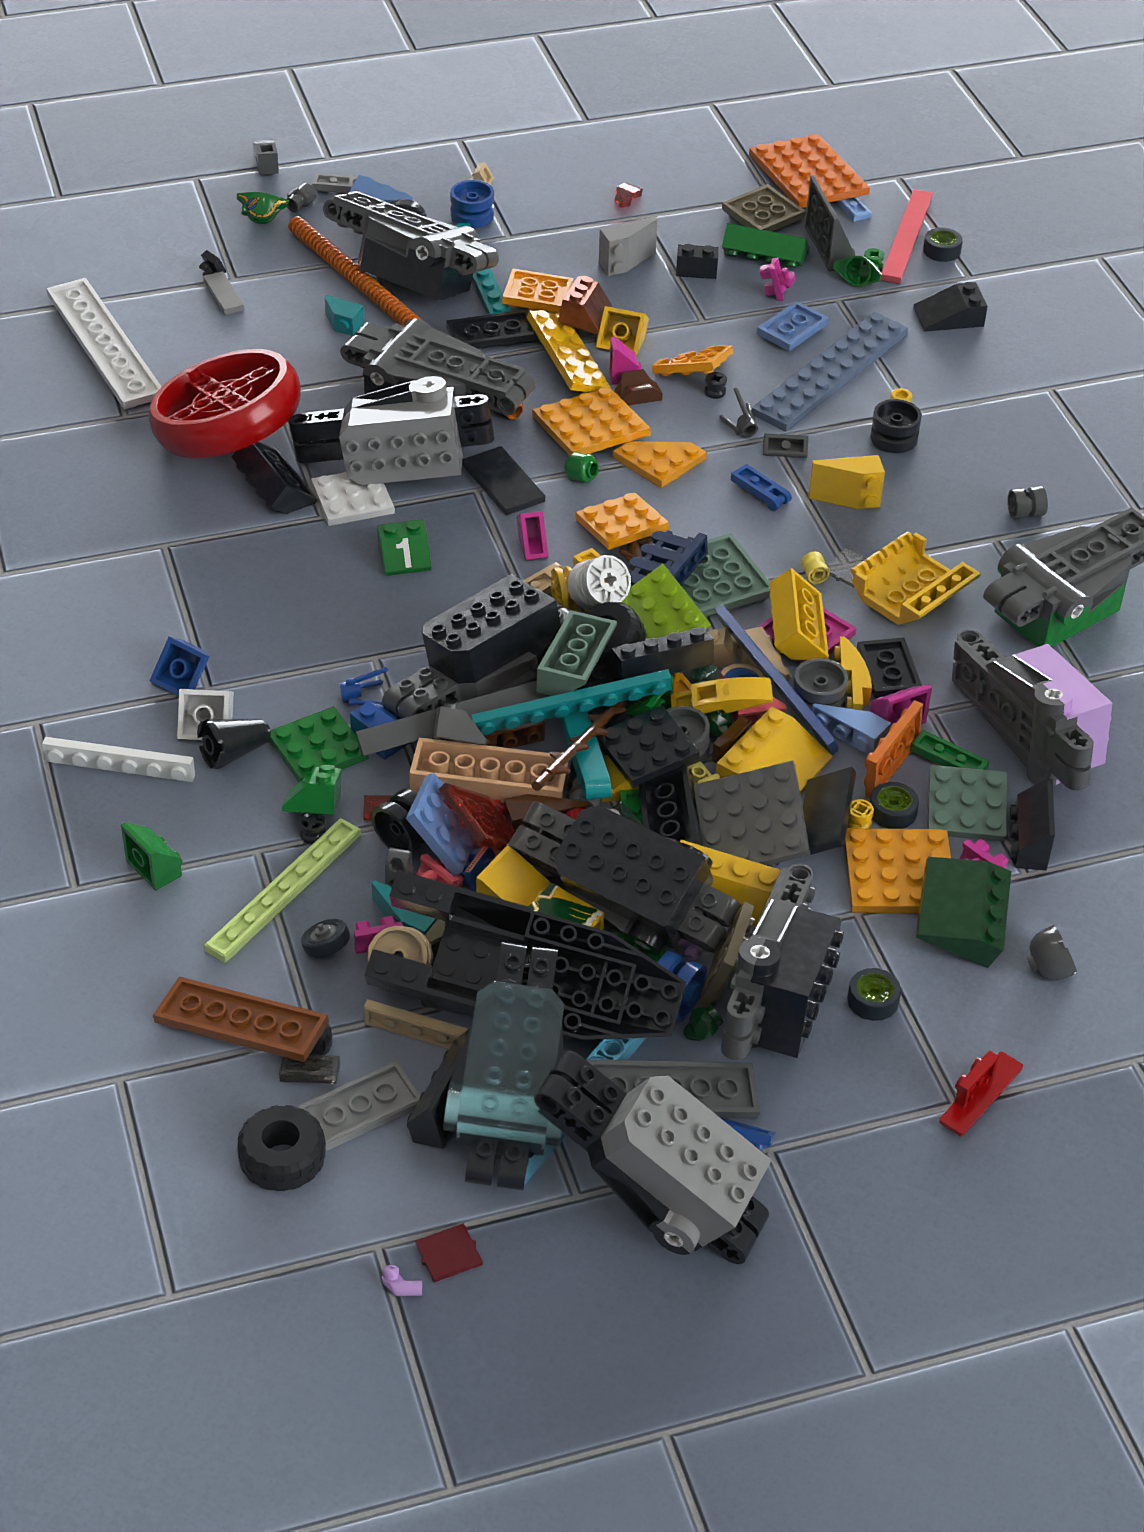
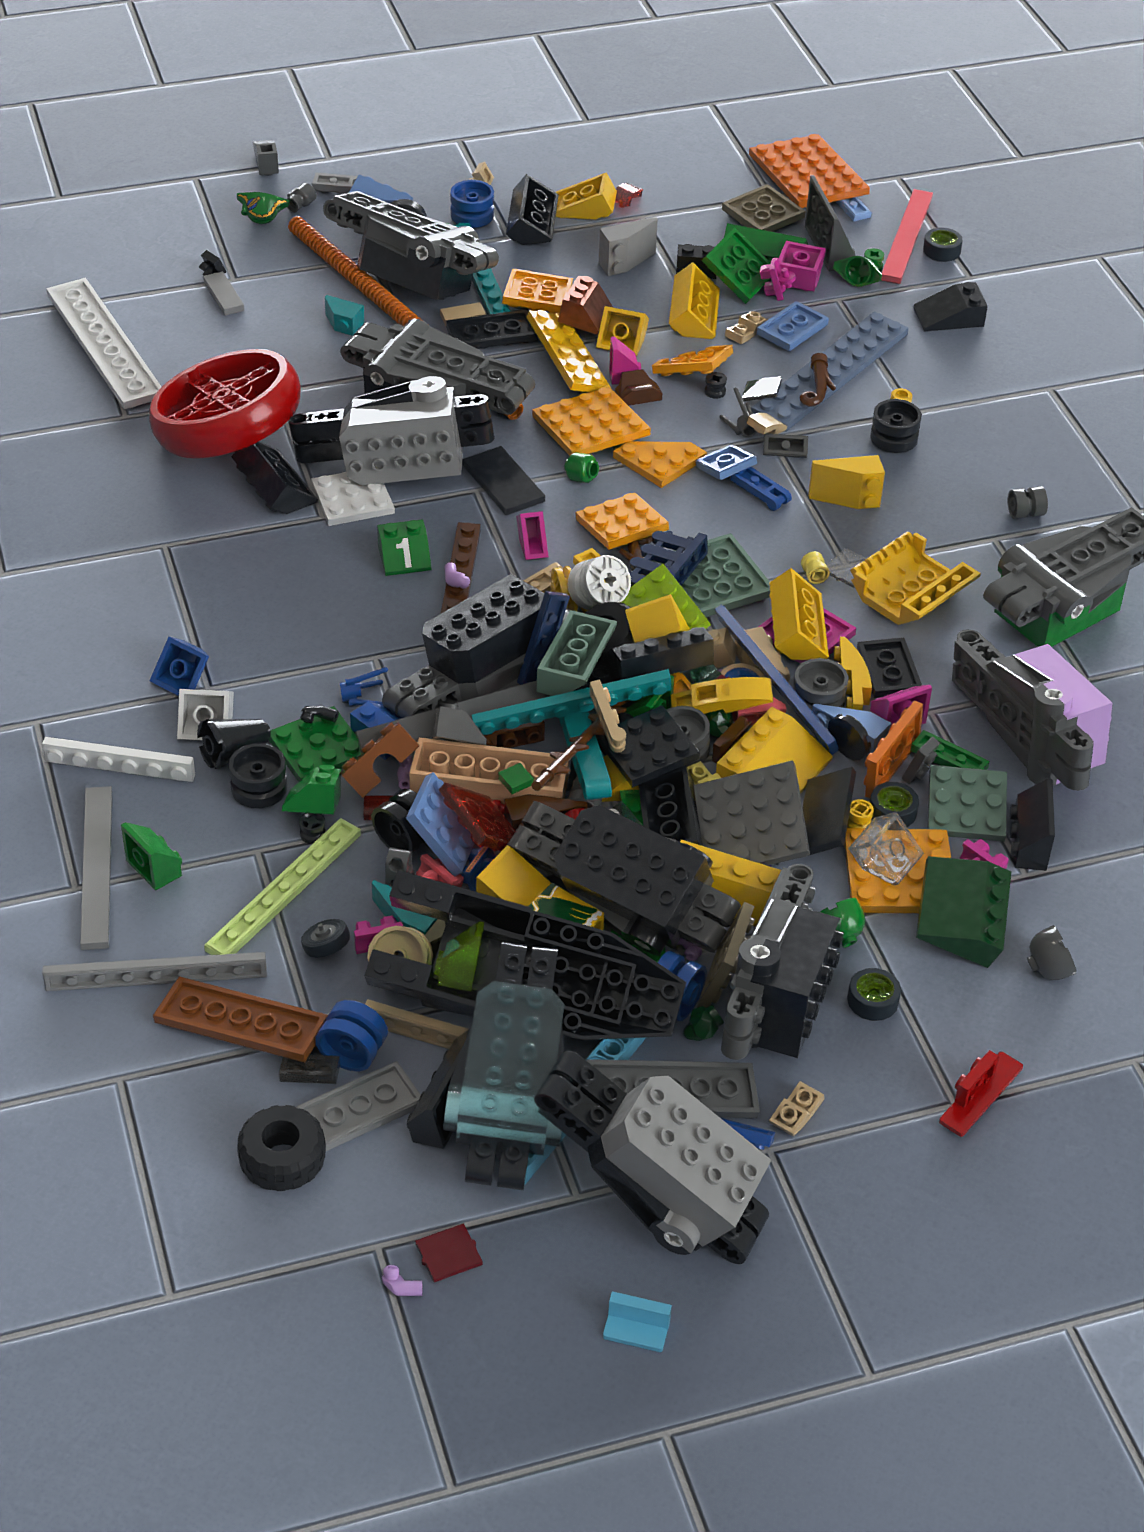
(96, 868): none -> light grey tile
(154, 971): none -> light grey tile
(258, 775): none -> black wheel
(319, 711): none -> black arm
(353, 1034): none -> blue wheel
(360, 771): none -> dark orange arch
(403, 773): none -> lavender arm
(455, 578): none -> lavender arm
(458, 962): none -> clear neon green slope
(462, 311): none -> tan tile
(464, 558): none -> reddish brown plate
(515, 778): none -> green tile
(532, 212): none -> black slope
(543, 634): none -> dark blue tile
(587, 199): none -> yellow slope
(608, 717): none -> tan plate
(637, 1322): none -> medium azure panel
(655, 619): none -> yellow slope
(694, 304): none -> yellow slope
(726, 462): none -> medium blue tile
(737, 265): none -> green plate
(745, 328): none -> tan slope
(762, 388): none -> clear smoke piece
(765, 423): none -> tan slope
(797, 1109): none -> tan slope
(805, 262): none -> dark pink slope
(819, 365): none -> reddish brown plant
(850, 736): none -> black tile
(852, 919): none -> green cylinder
(886, 848): none -> clear slope
(921, 760): none -> dark grey plate

